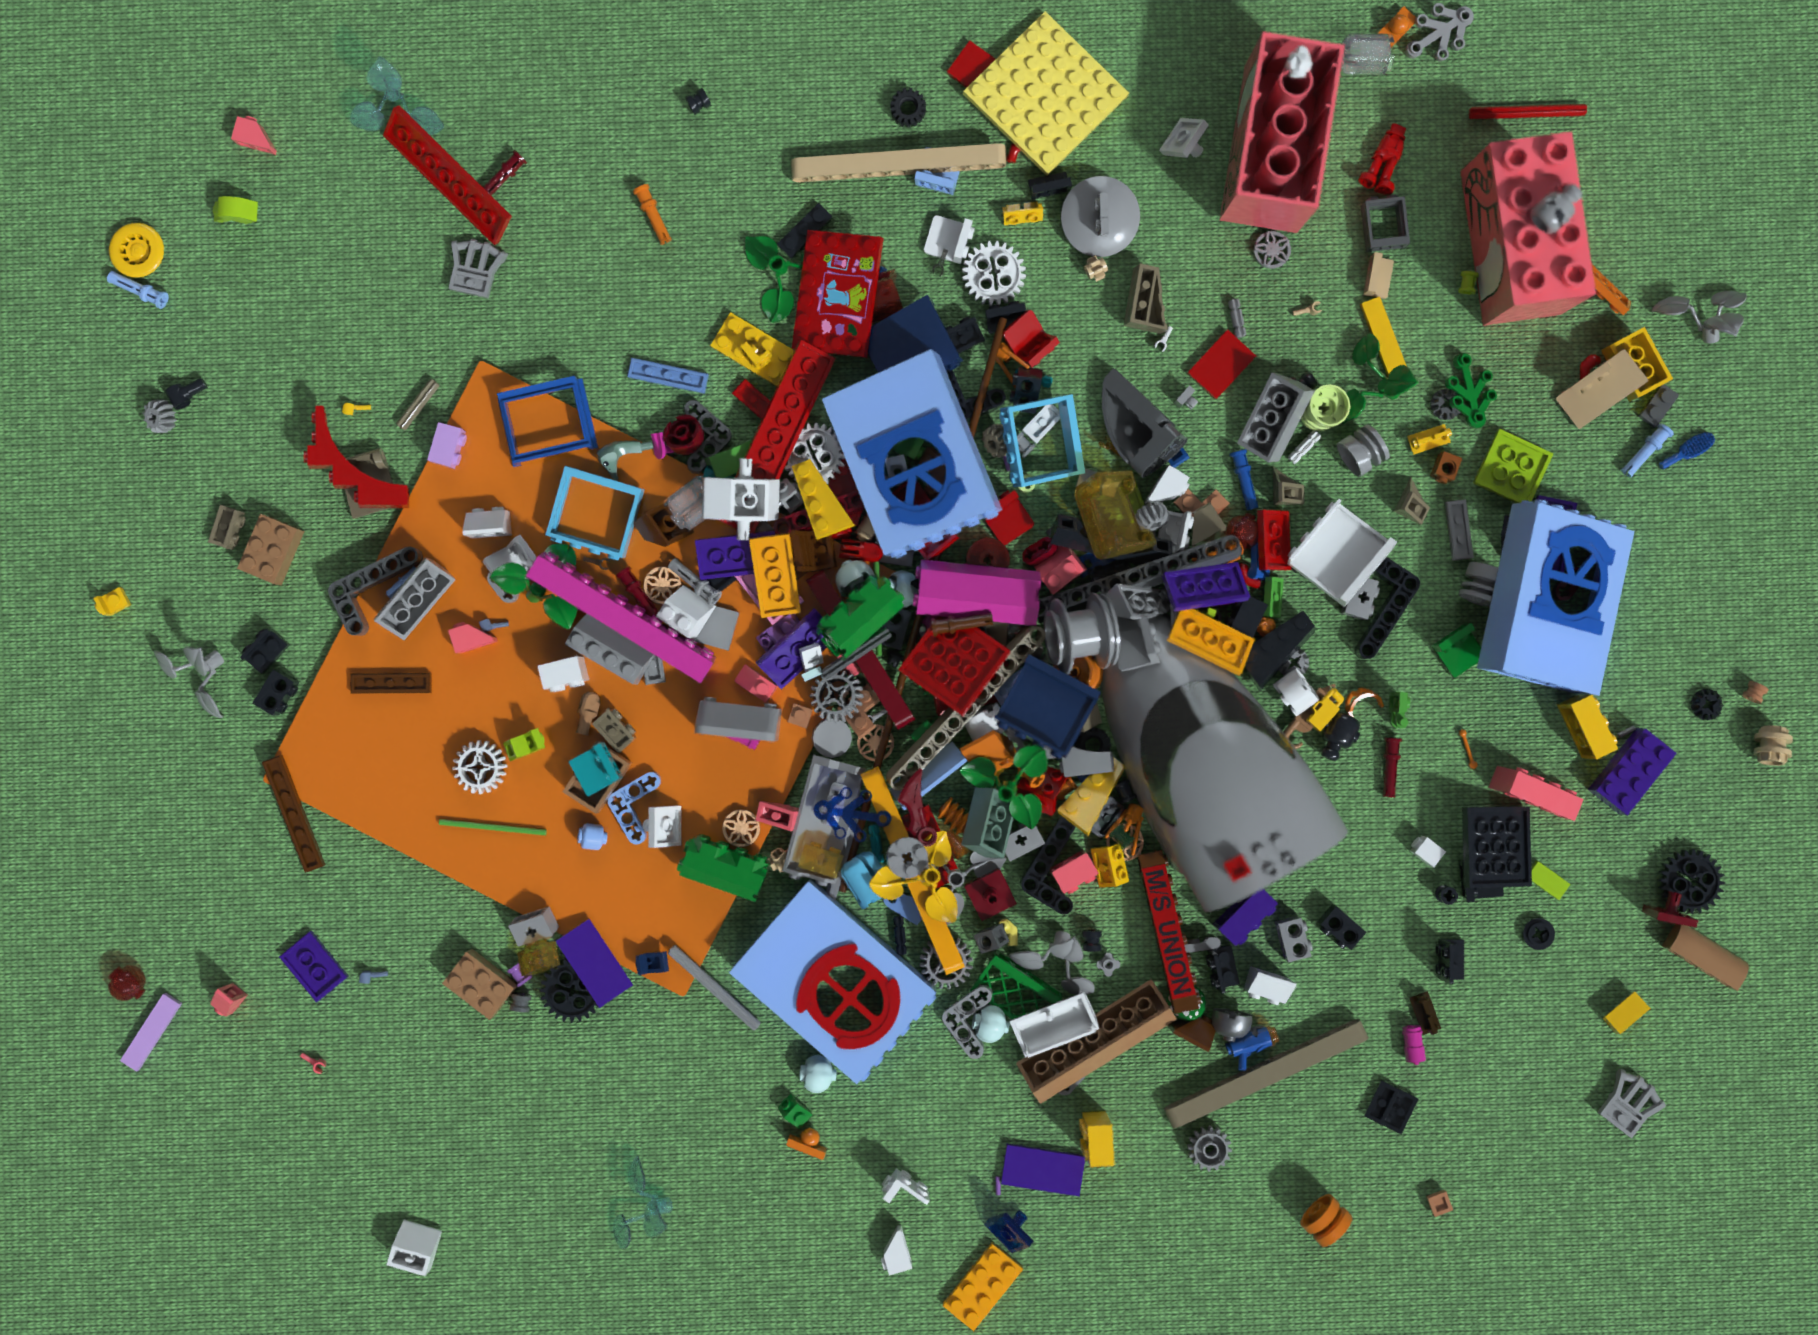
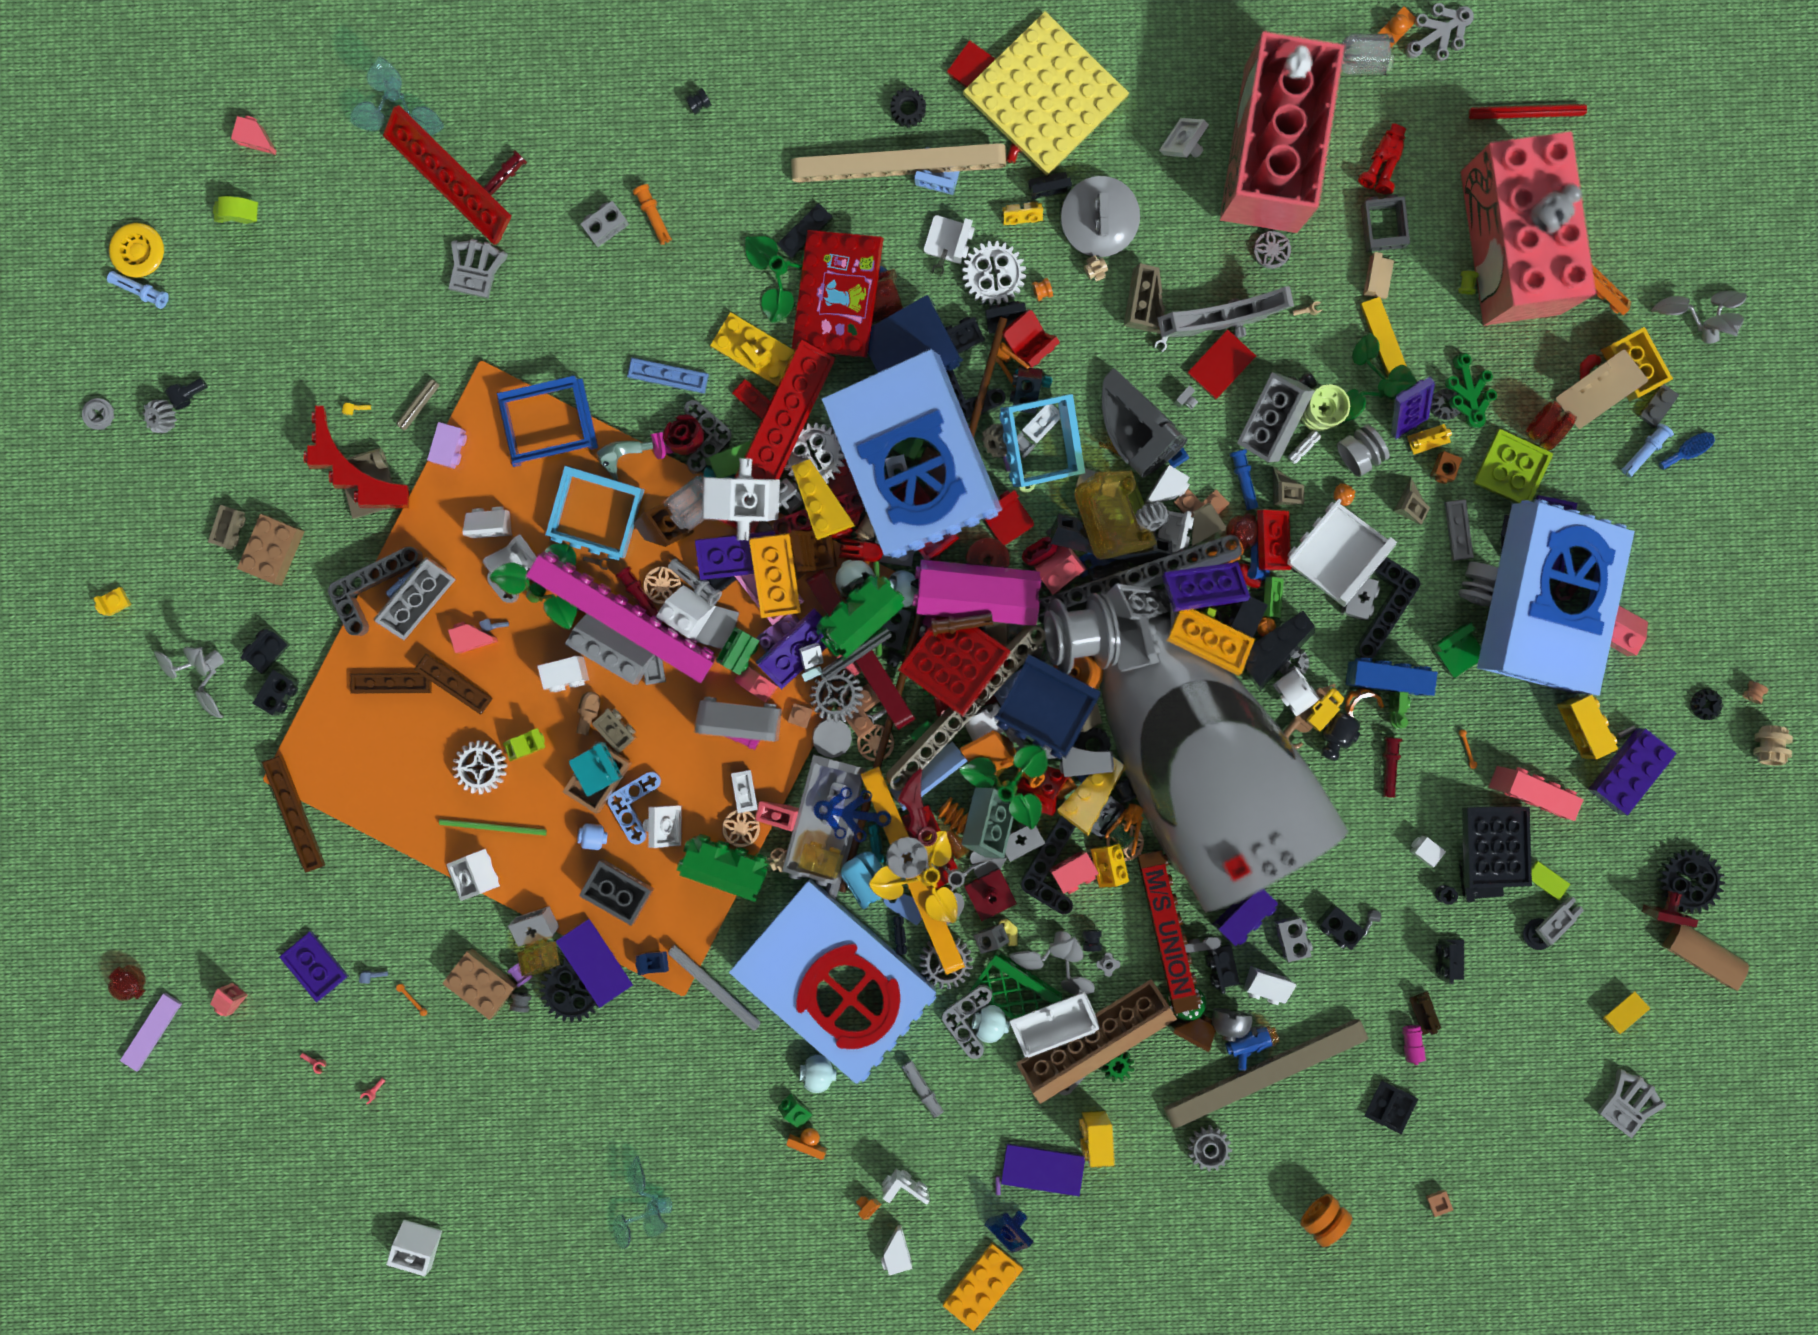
(89, 415): none -> light grey gear
(371, 1092): none -> coral hand
(401, 988): none -> orange hinge
(453, 684): none -> reddish brown tile
(473, 875): none -> white slope
(607, 228): none -> light grey brick
(616, 892): none -> dark grey brick
(738, 651): none -> green brick
(744, 791): none -> white plate
(868, 1207): none -> orange tile
(927, 1096): none -> light grey pin
(1042, 289): none -> orange wheel
(1124, 1066): none -> green gear
(1224, 316): none -> light grey arch
(1344, 493): none -> orange piece
(1372, 916): none -> dark grey hand
(1395, 678): none -> blue brick
(1412, 407): none -> dark purple plate
(1550, 425): none -> clear red wheel
(1559, 922): none -> light grey hinge
(1628, 632): none -> coral slope

